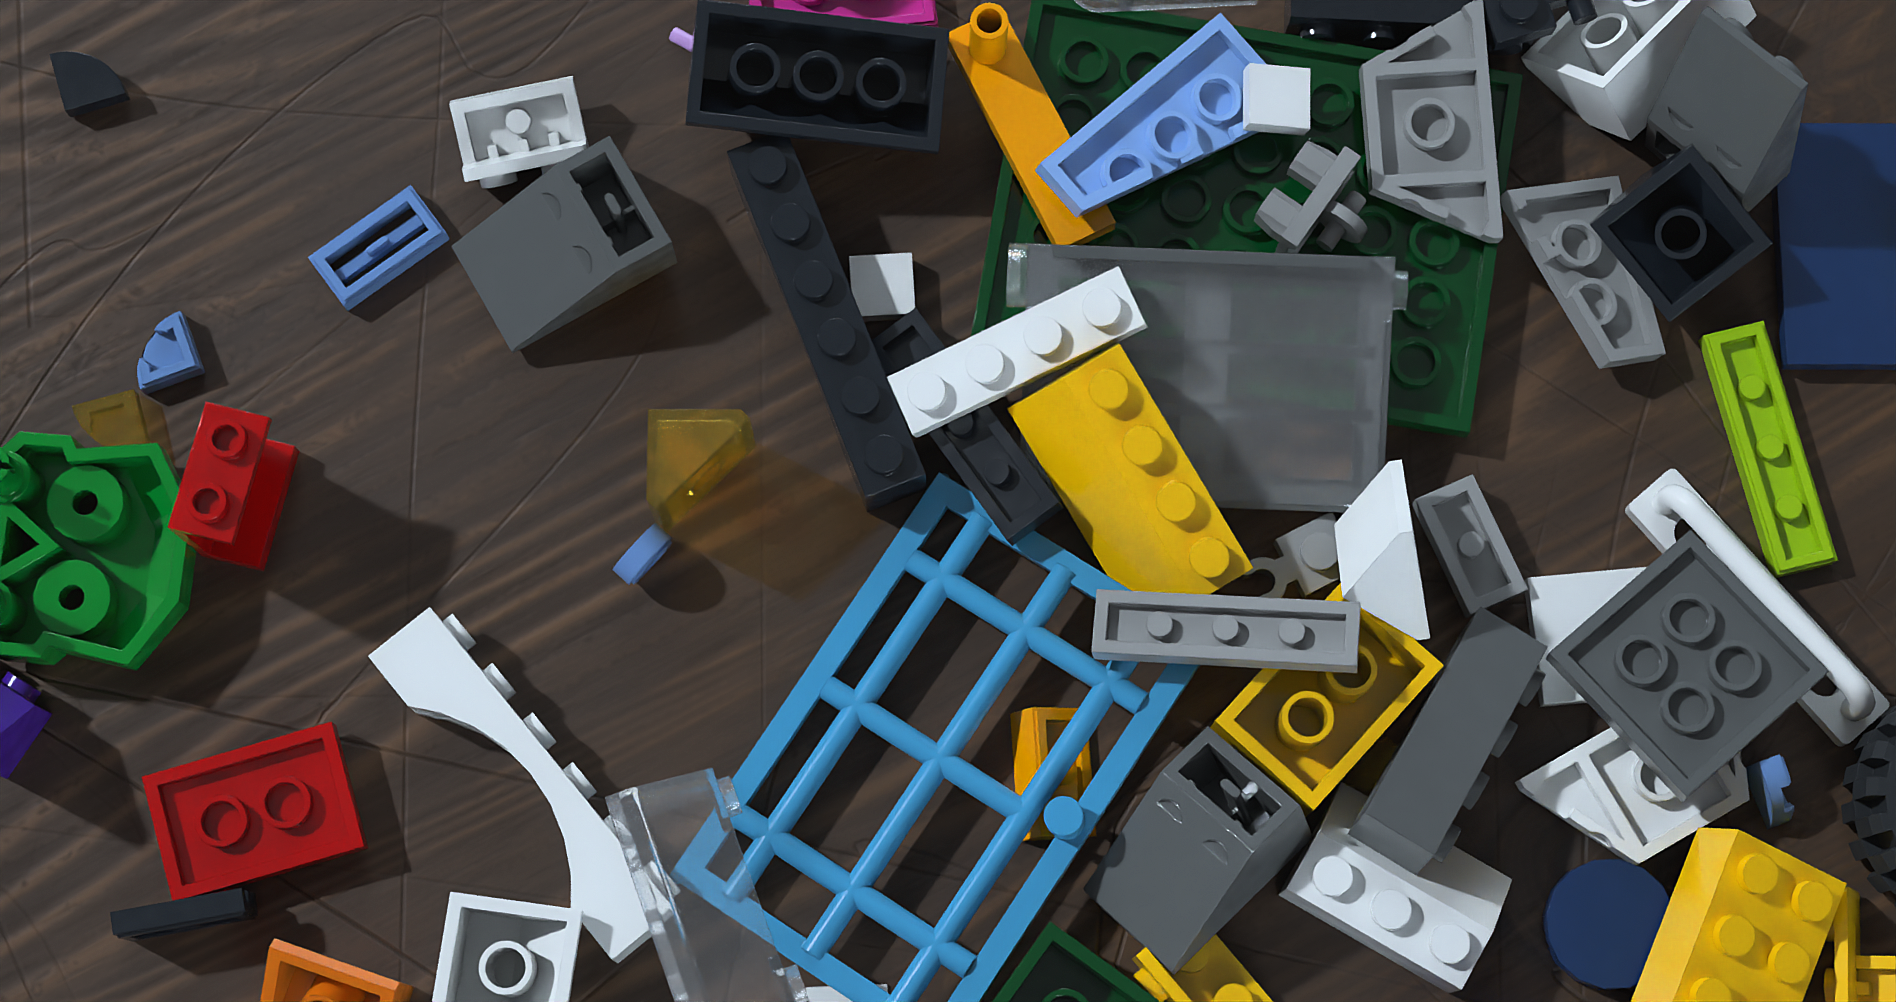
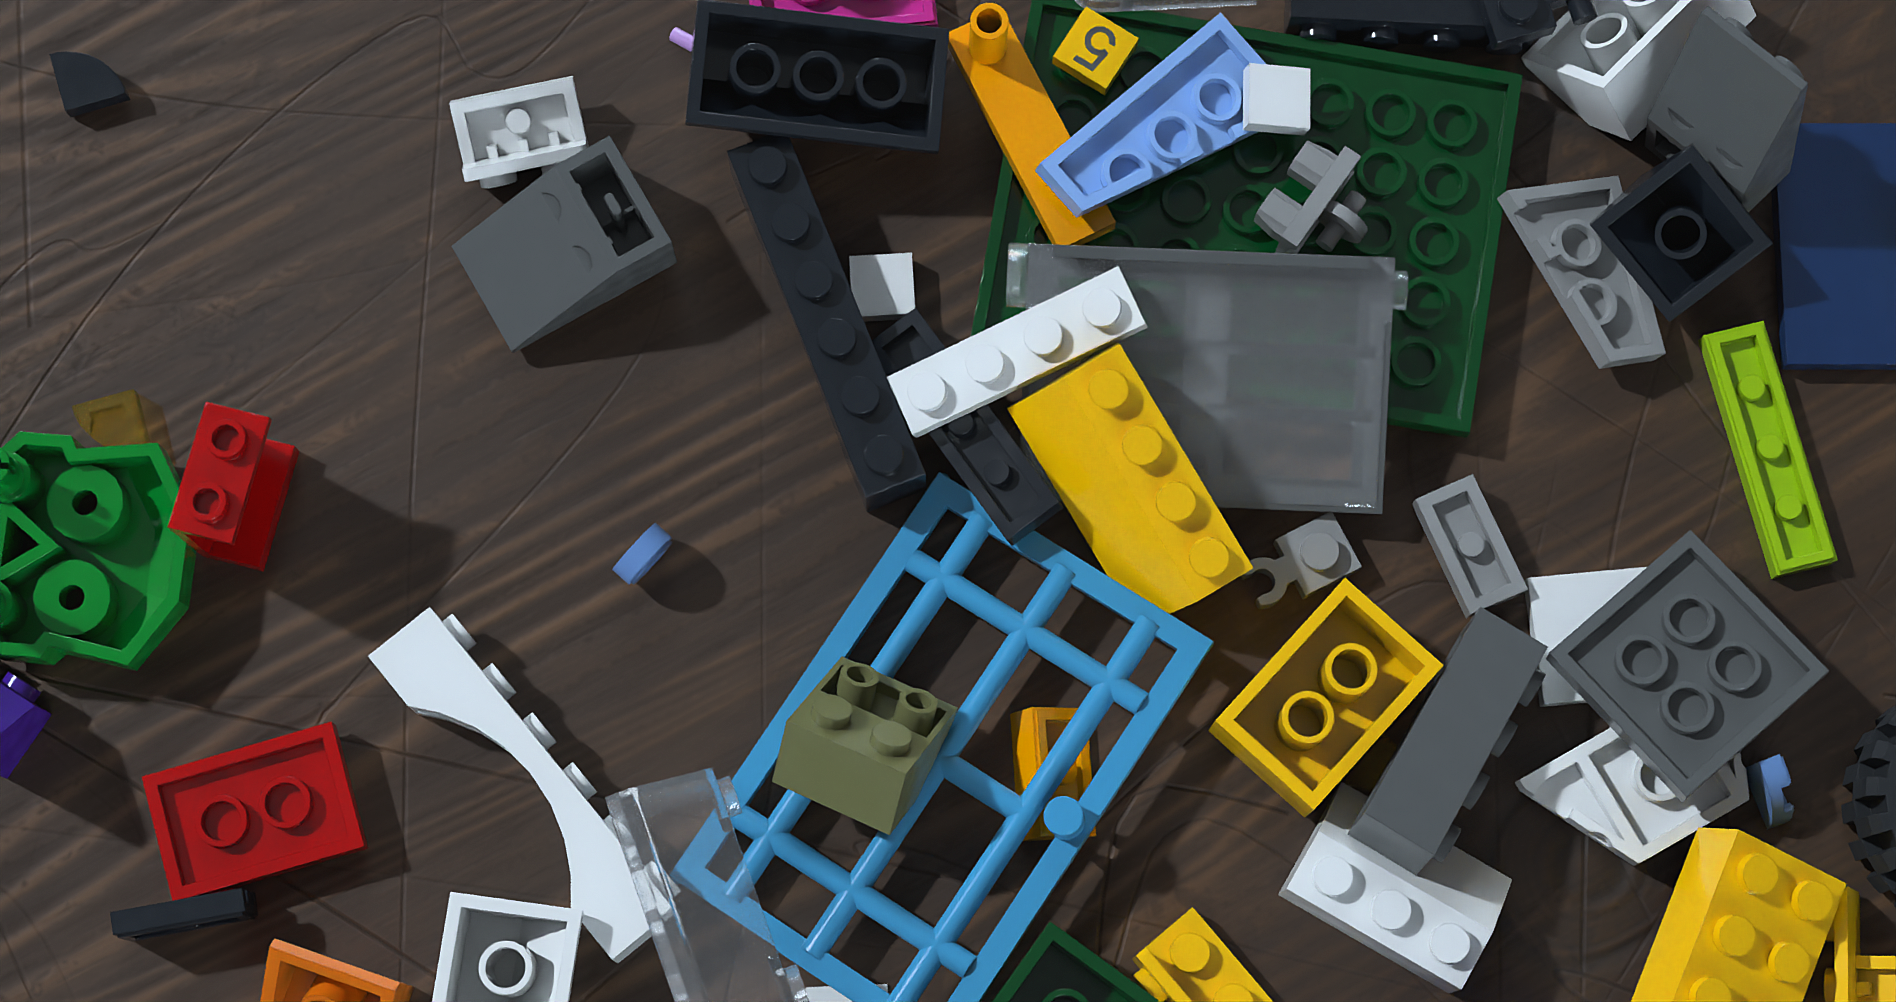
(169, 355): medium blue tile -> none
(393, 265): medium blue tile -> none
(690, 456): clear yellow slope -> none
(863, 744): none -> olive slope
(1095, 50): none -> yellow tile
(1197, 850): dark grey slope -> none
(1226, 630): light grey plate -> none
(1381, 555): white slope -> none
(1434, 126): light grey wing -> none
(1604, 922): dark blue tile -> none
(1856, 699): white piece -> none

